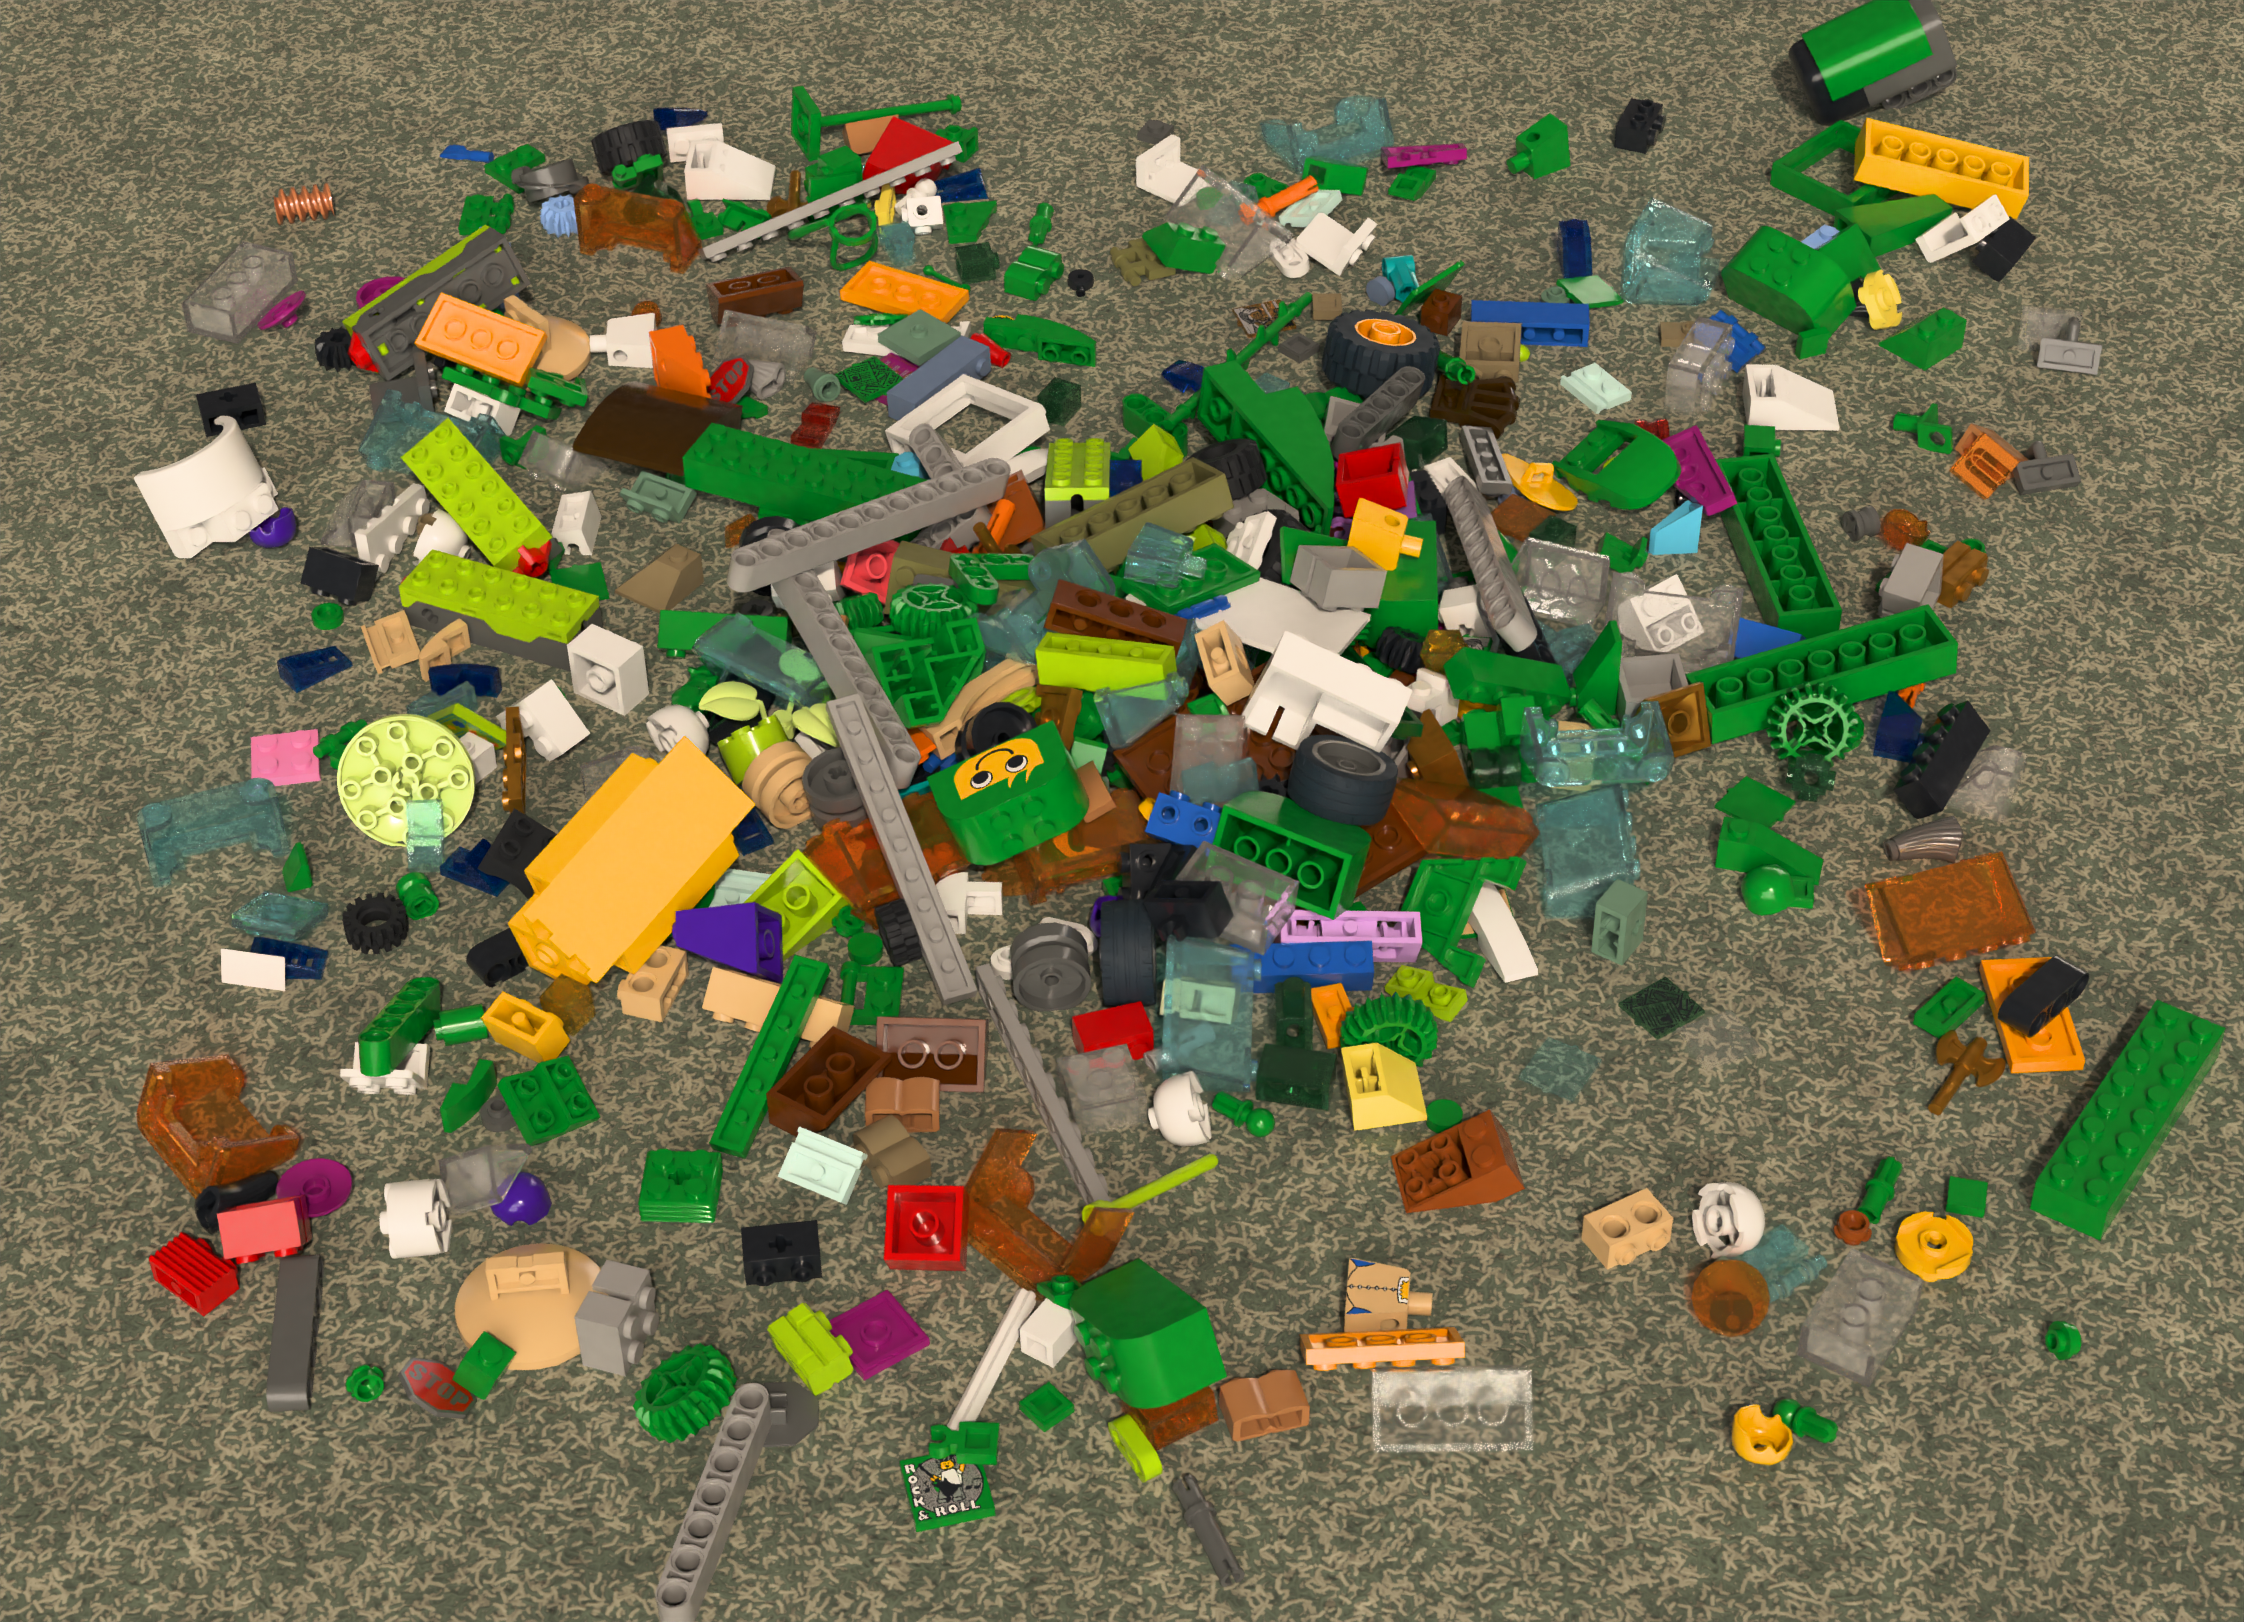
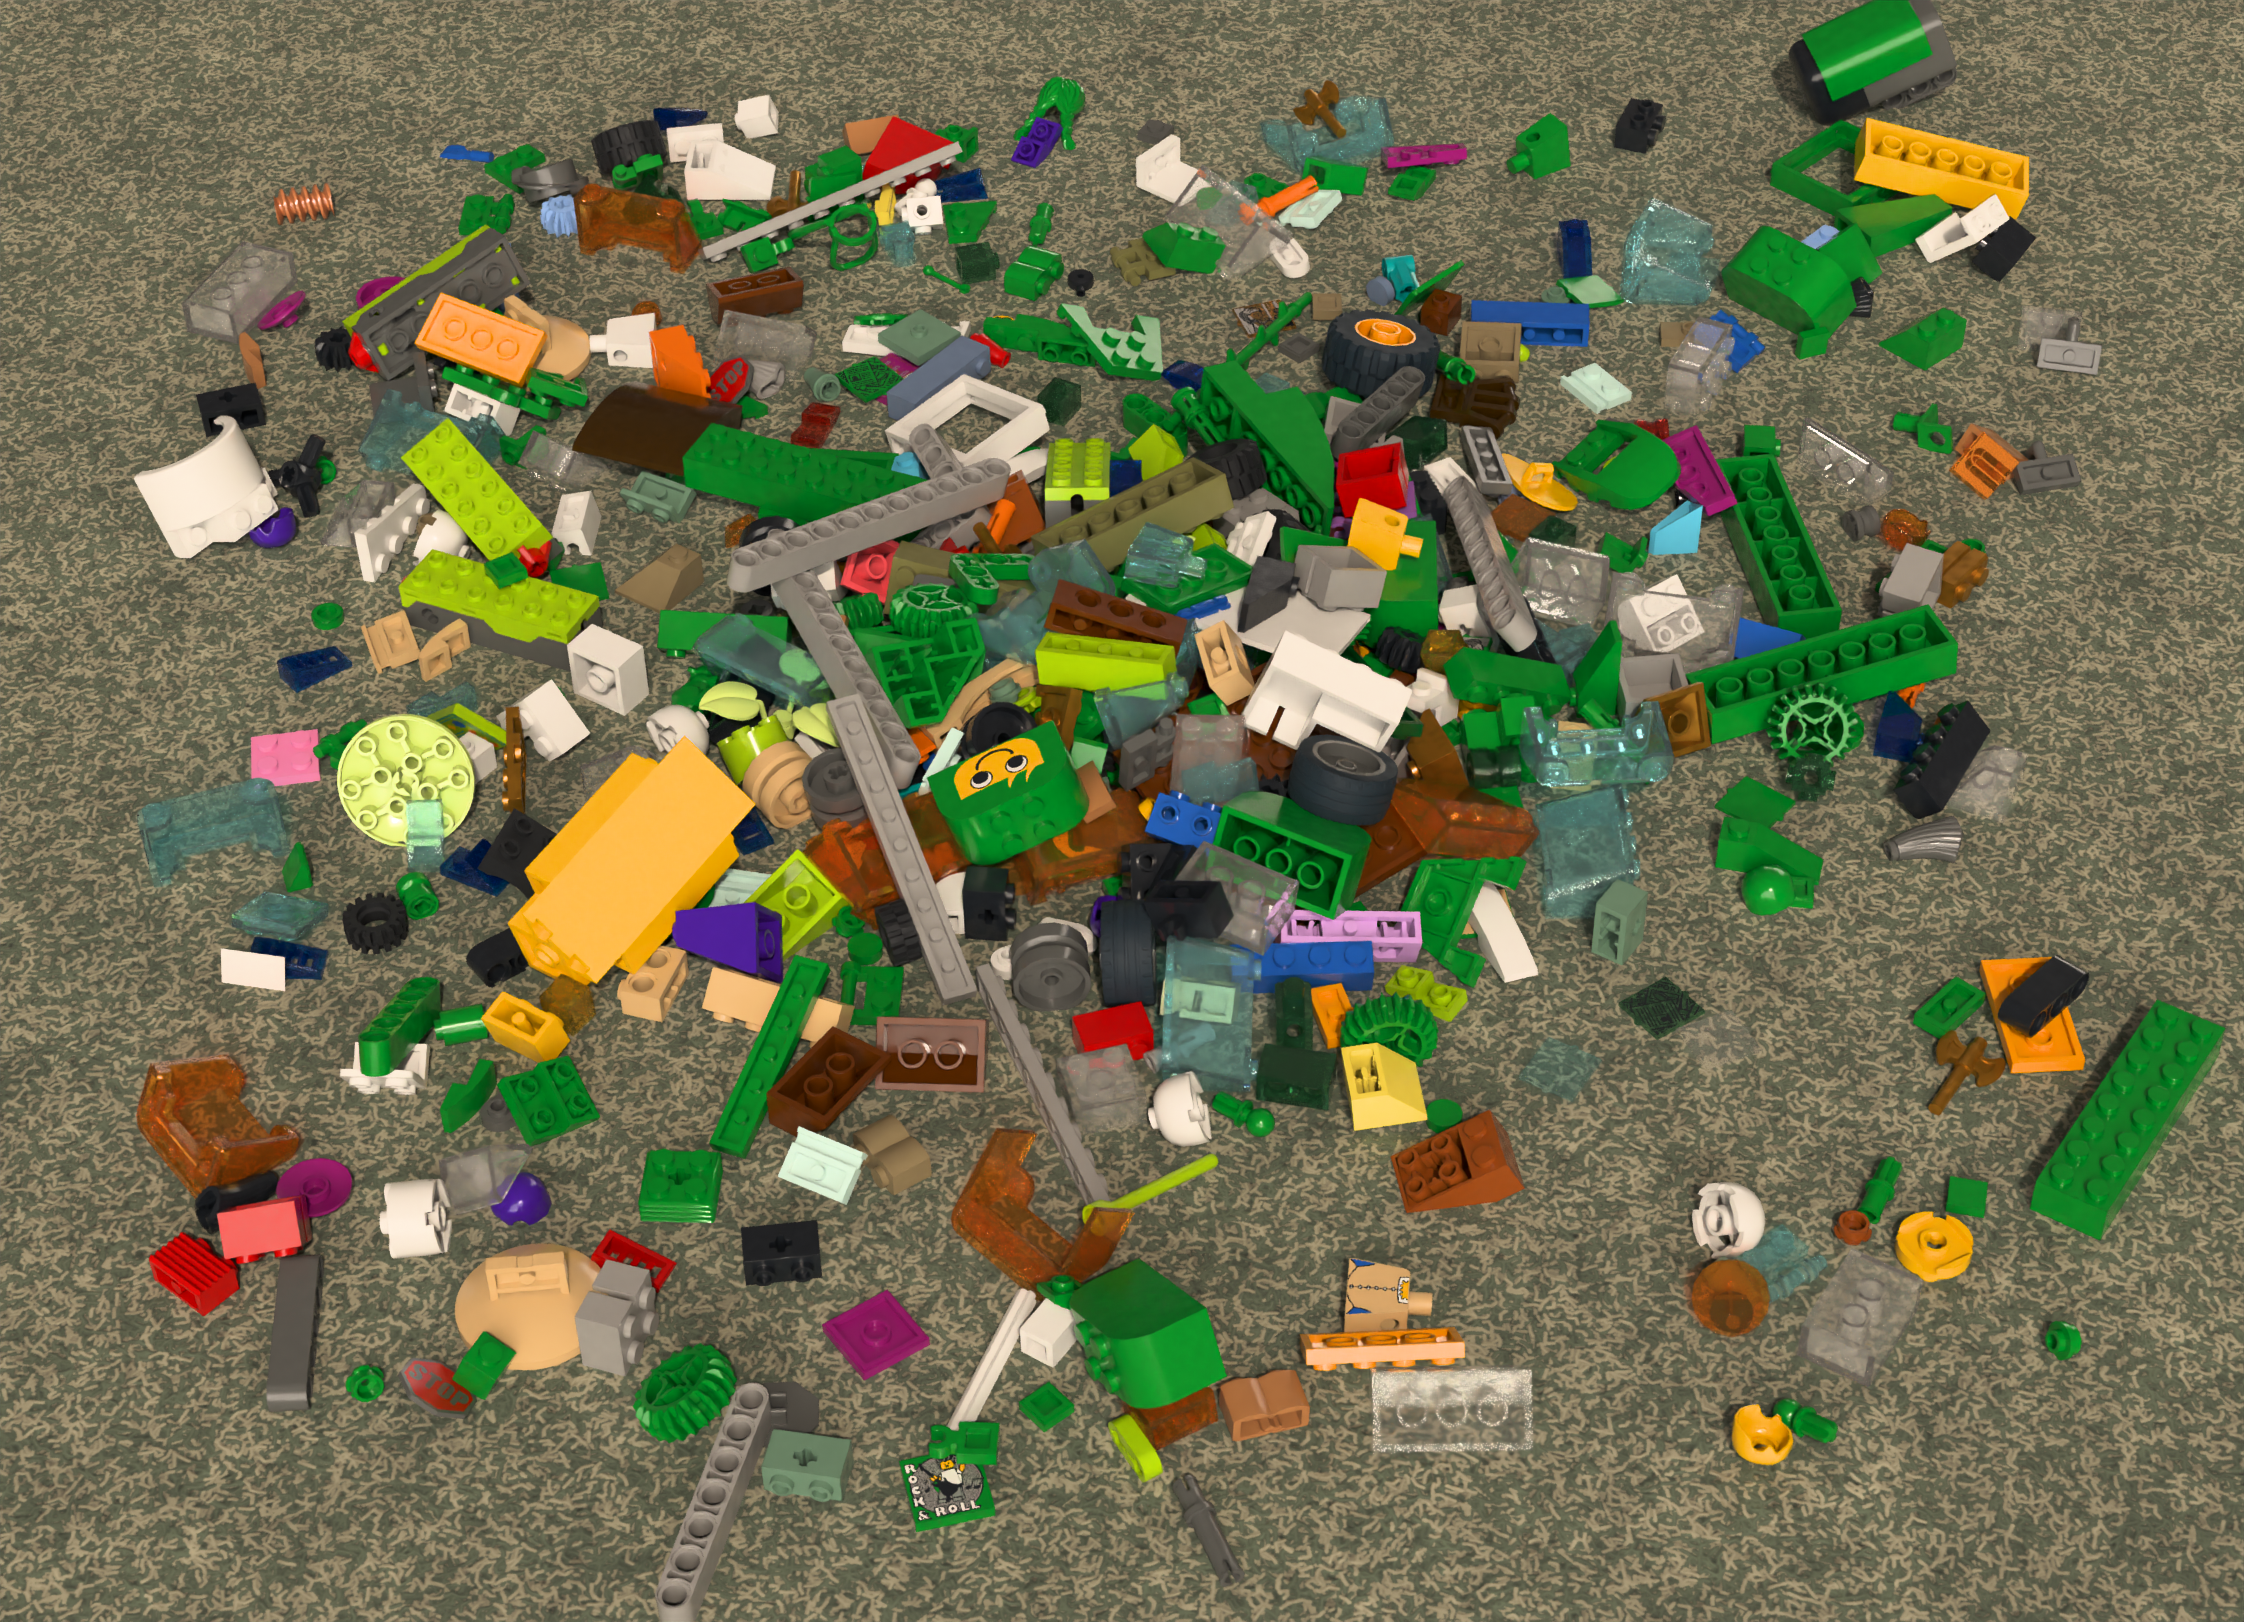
(252, 360): none -> medium nougat slope
(302, 476): none -> black bush
(328, 469): none -> green plate
(339, 575): black brick -> none
(483, 678): clear blue slope -> none
(505, 570): none -> green tile
(627, 1248): none -> red slope
(757, 117): none -> white brick
(763, 254): none -> green plate
(807, 118): green tile -> none
(807, 1465): none -> sand green brick
(811, 1349): lime brick -> none
(903, 292): light orange plate -> none
(911, 1101): medium nougat brick -> none
(926, 1227): red brick -> none
(945, 757): none -> light aqua plate
(988, 903): none -> black brick
(1004, 691): none -> sand green plate
(1038, 144): none -> dark purple slope
(1069, 100): none -> green hair
(1117, 351): none -> wing
(1145, 753): none -> dark grey plate
(1197, 416): none -> green pin
(1267, 591): none -> black slope
(1318, 106): none -> pearl gold piece
(1334, 244): white bracket -> none
(1627, 1229): tan brick -> none
(1787, 400): white slope -> none
(1842, 466): none -> clear slope
(1881, 300): light yellow plate -> none
(1948, 912): clear orange windscreen -> none

